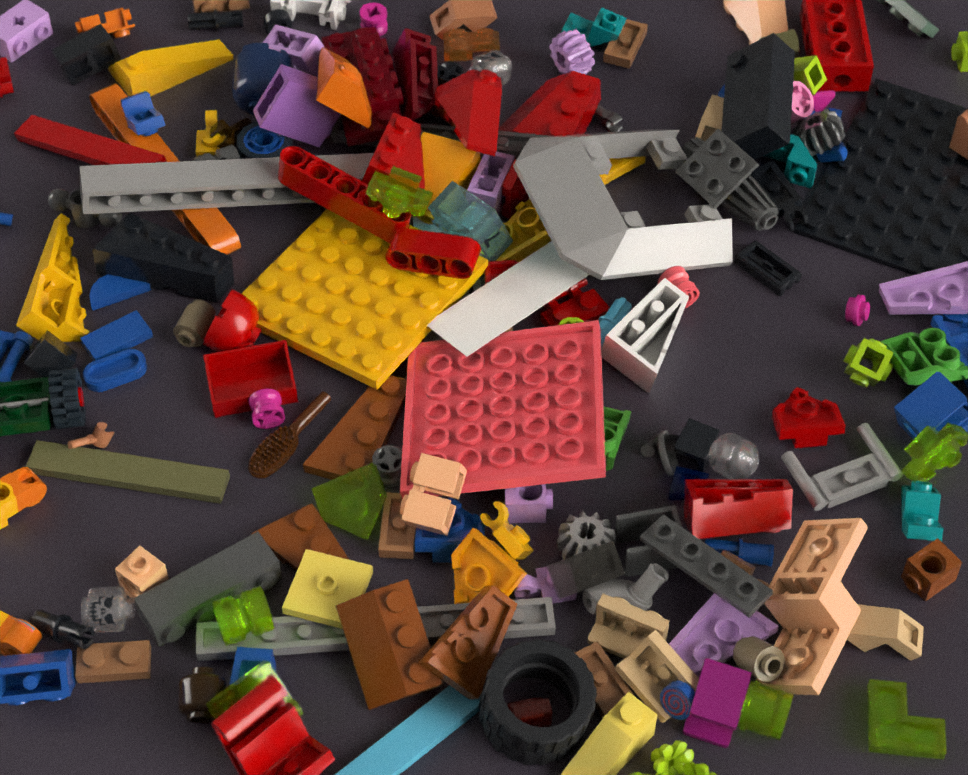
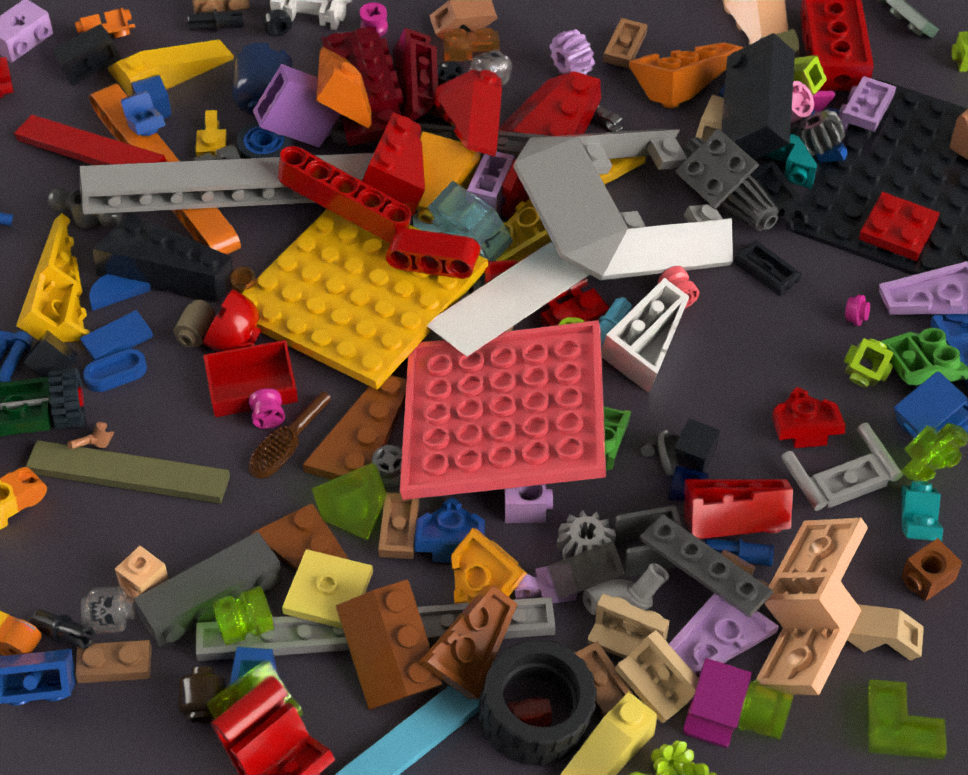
(157, 92): none -> blue piece
(230, 132): dark brown bar -> none
(241, 277): none -> clear orange hinge
(300, 46): lavender brick -> none
(399, 193): clear neon green plate -> none
(437, 477): light nougat piece -> none
(511, 538): yellow plate -> none
(604, 28): teal slope -> none
(677, 699): blue tile -> none
(681, 75): none -> orange wedge
(733, 456): clear head -> none
(759, 657): dark tan brick -> none
(866, 104): none -> lavender bracket
(899, 226): none -> red plate

